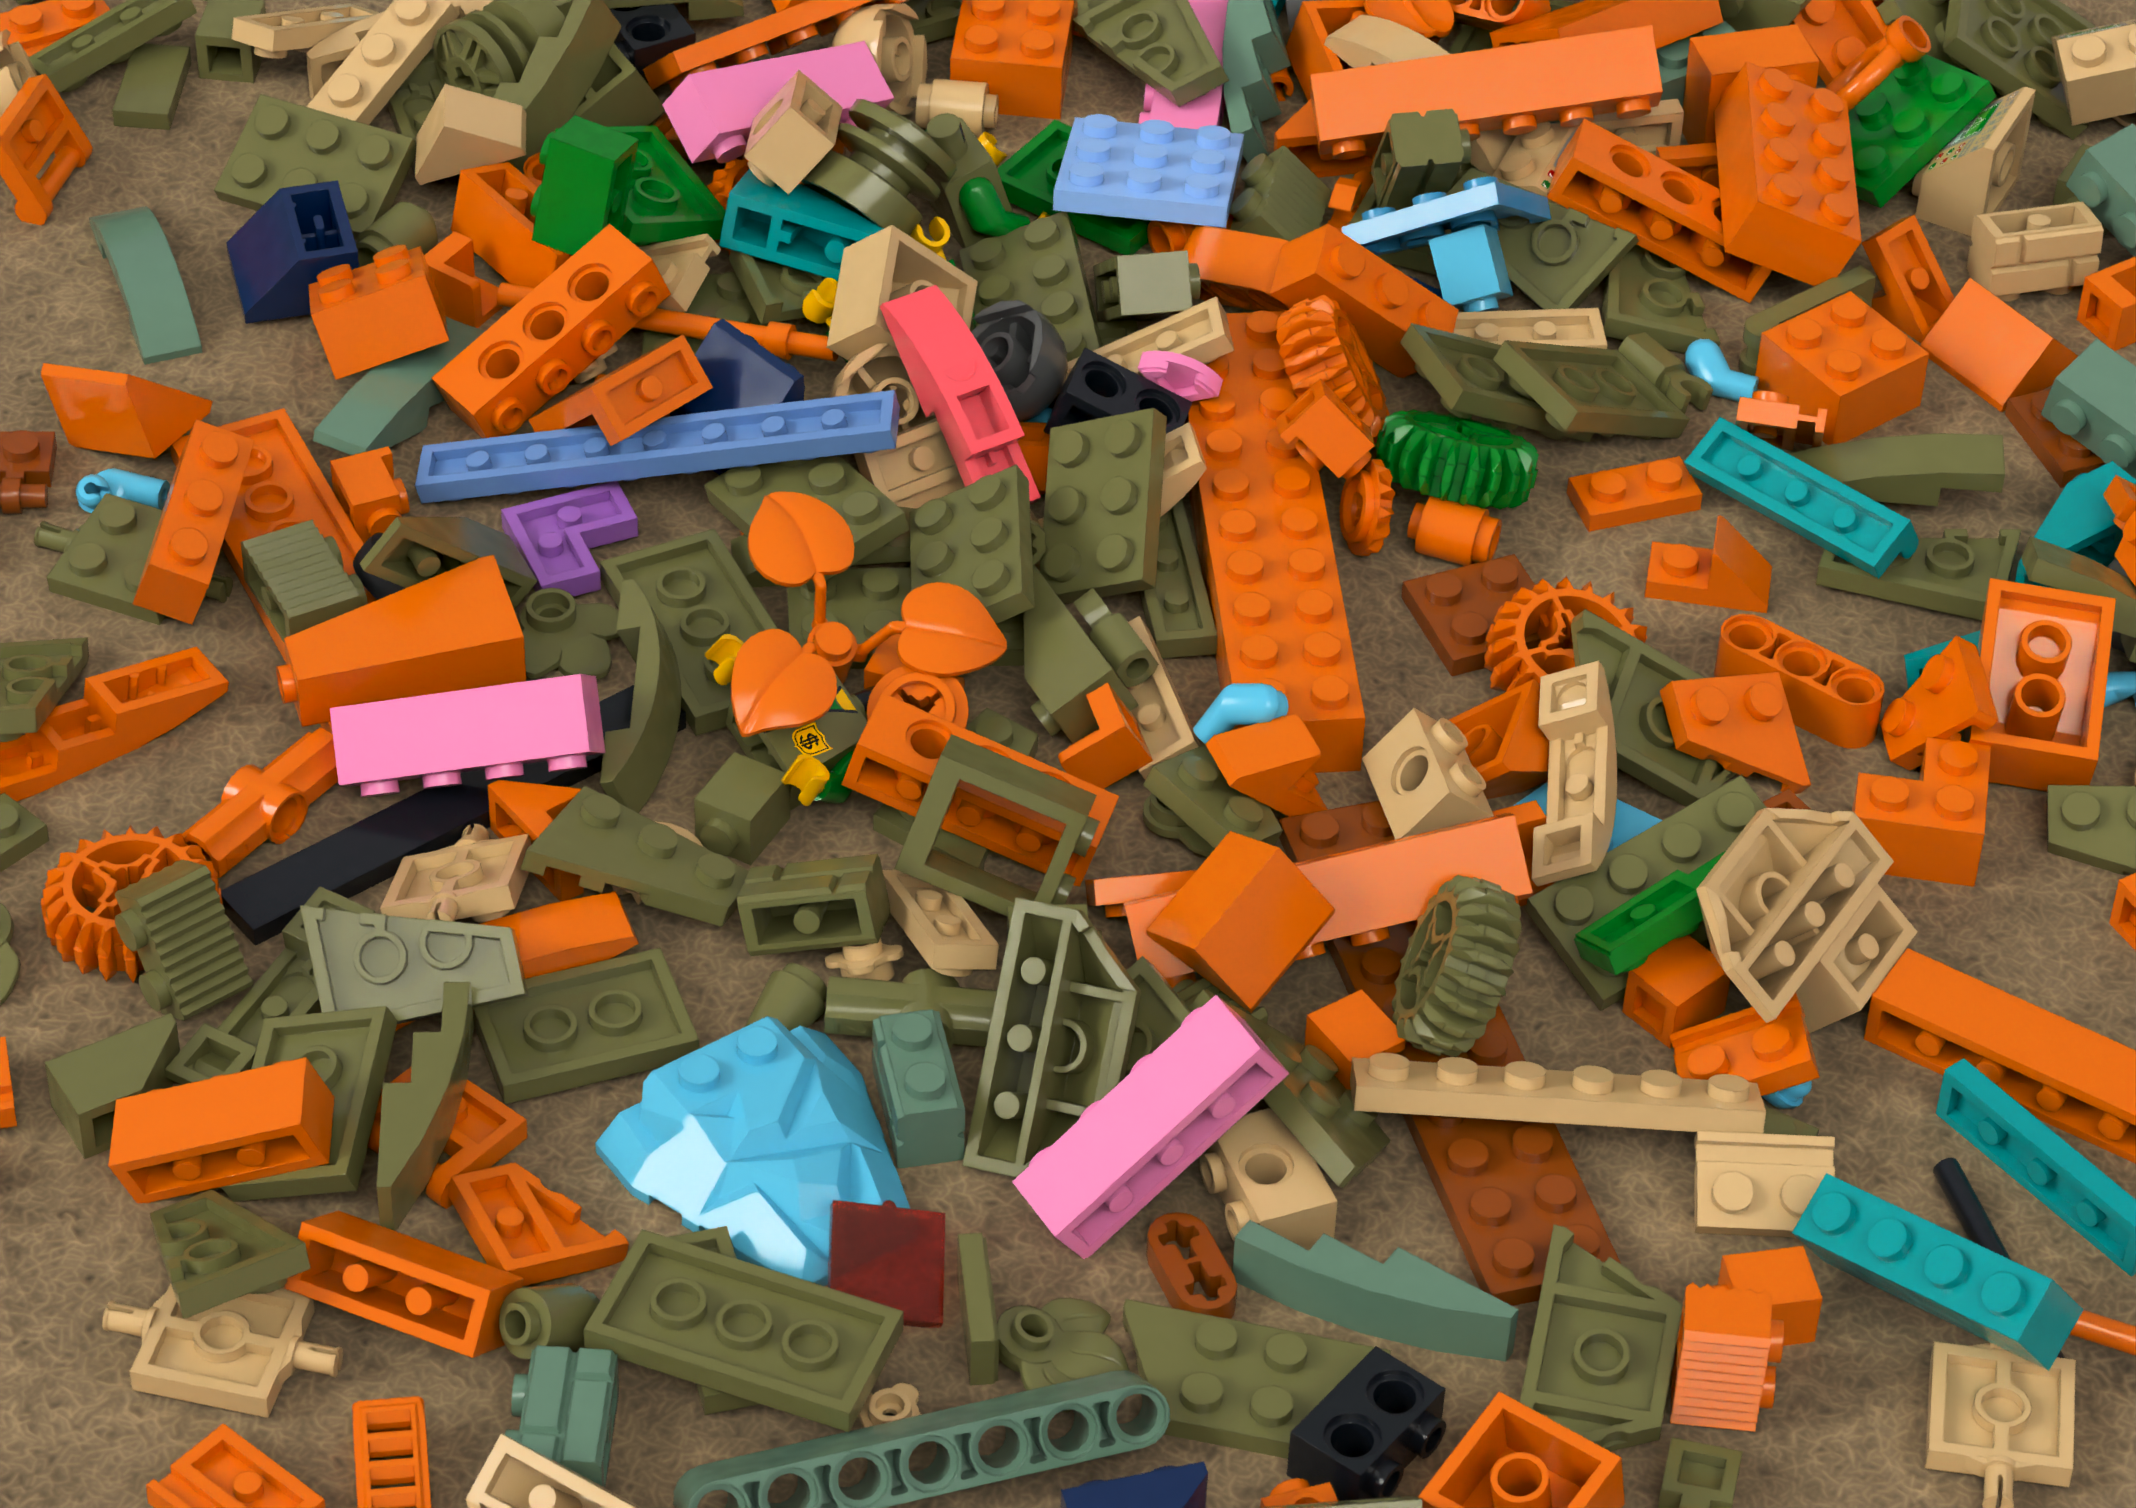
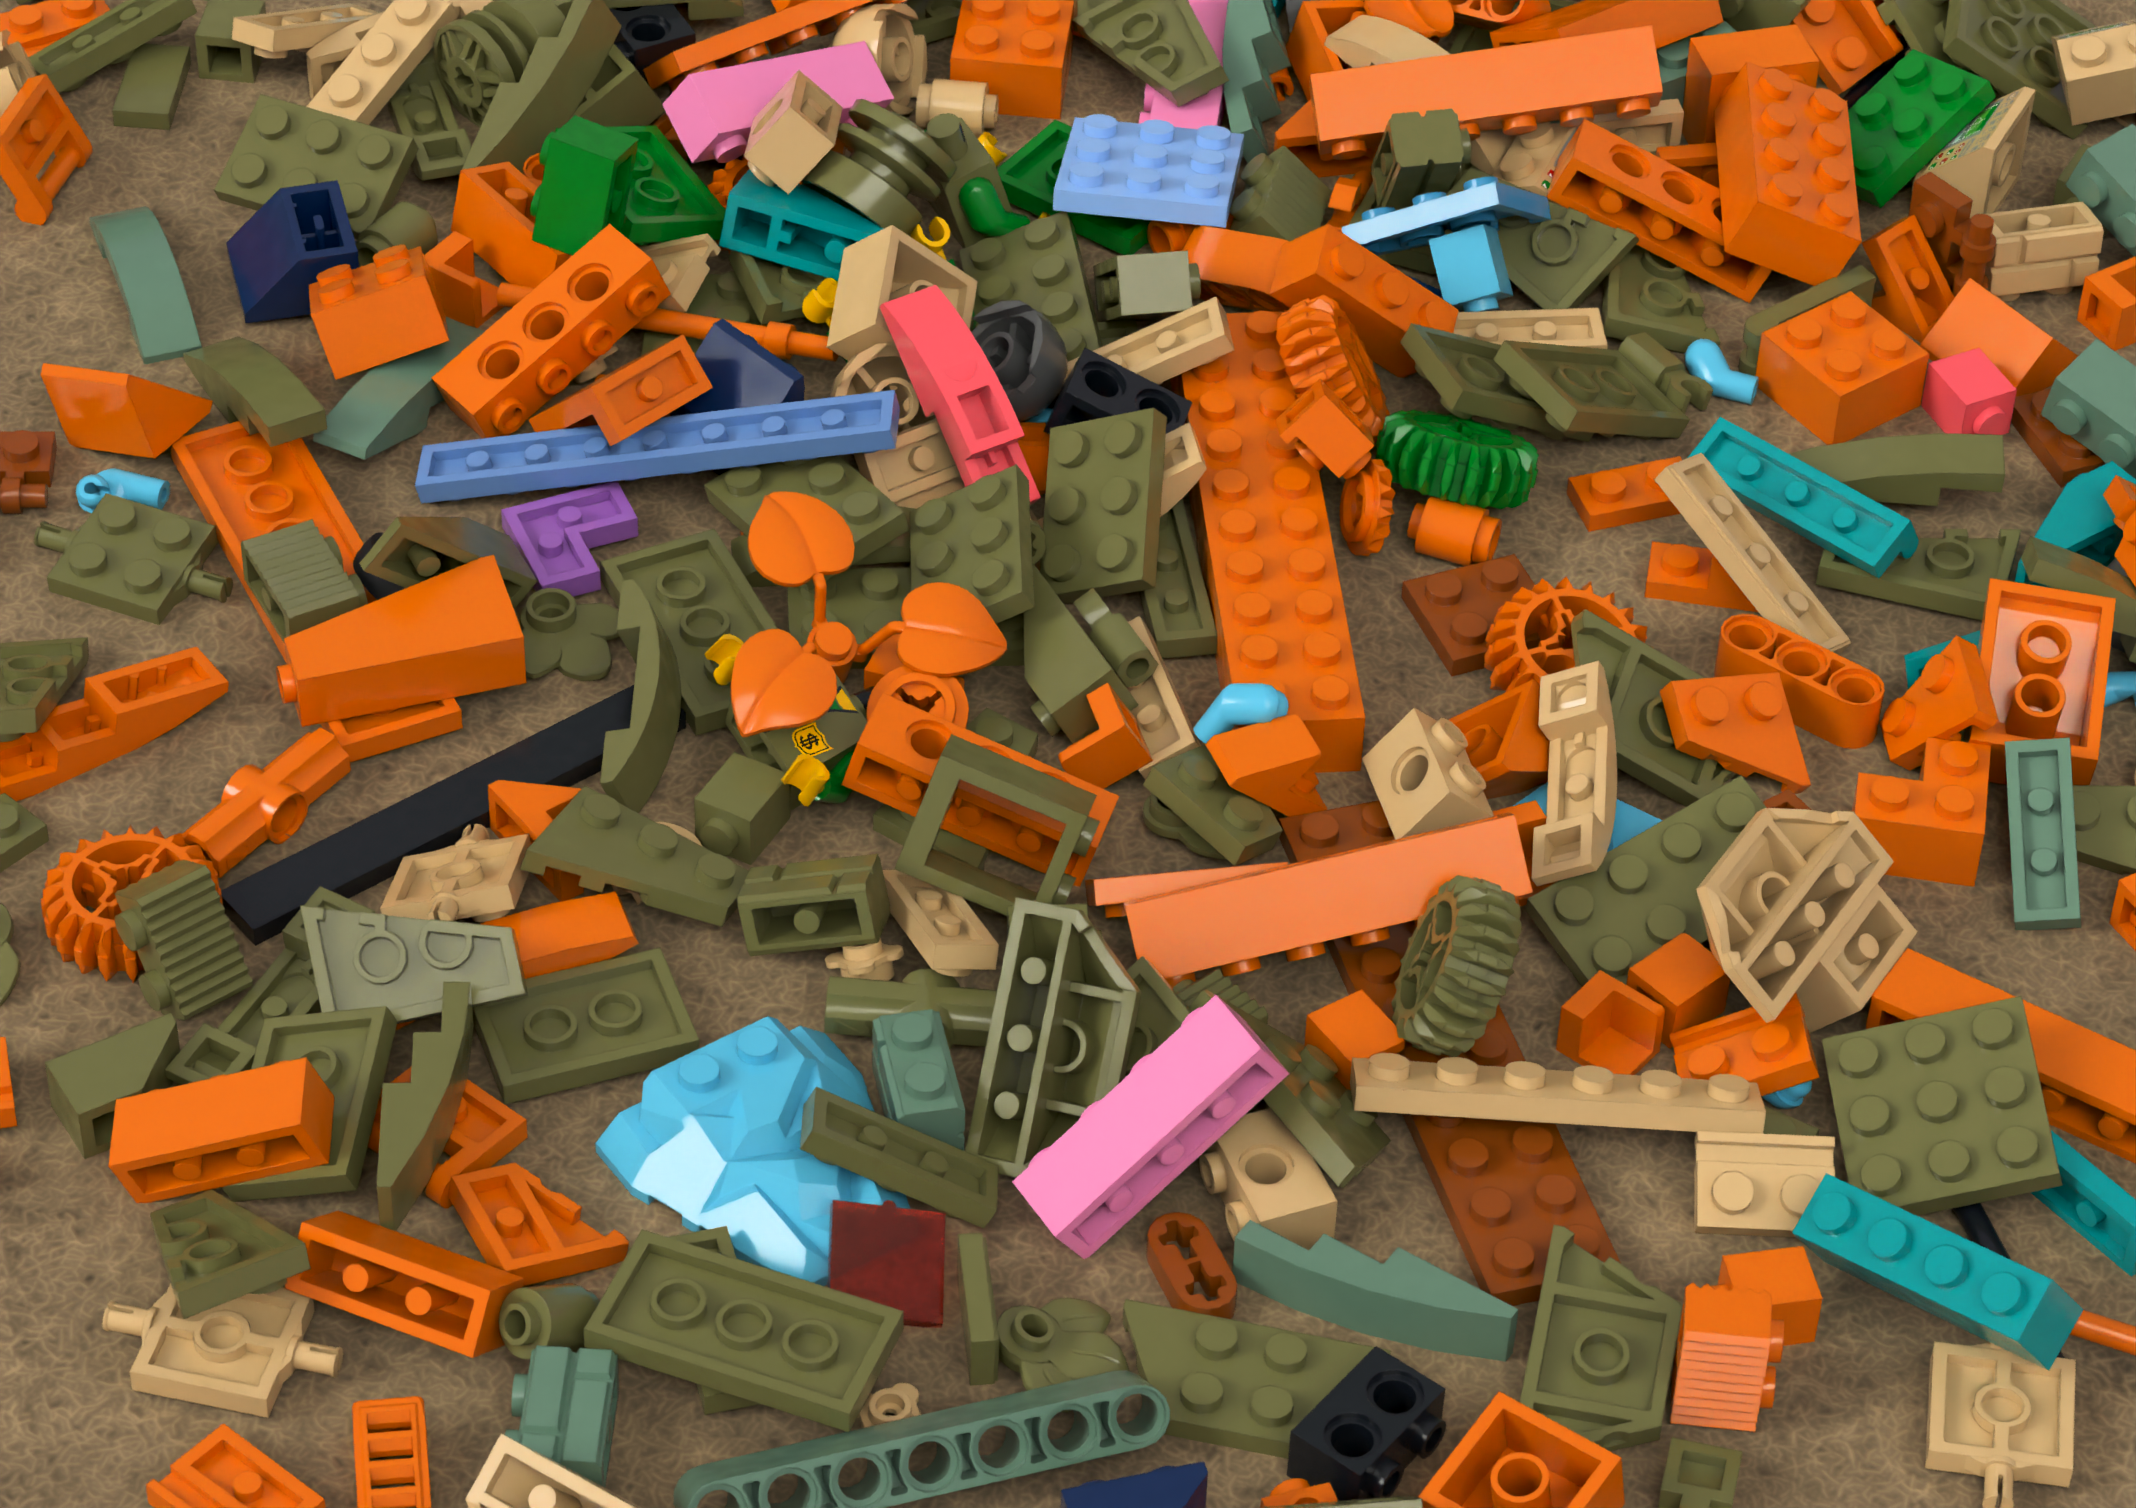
(193, 522): orange brick -> none
(256, 390): none -> olive slope
(369, 491): orange brick -> none
(467, 133): tan slope -> none
(467, 732): bright pink brick -> none
(792, 997): olive cone -> none
(899, 1158): none -> olive plate
(1180, 374): bright pink tile -> none
(1242, 918): orange slope -> none
(1610, 1026): none -> orange panel
(1645, 922): green hinge -> none
(1748, 552): none -> tan tile
(1778, 422): orange plate -> none
(1902, 43): orange piece -> none
(1943, 1108): none -> olive plate
(1951, 233): none -> dark orange plate
(1968, 395): none -> coral brick
(2042, 834): none -> sand green plate

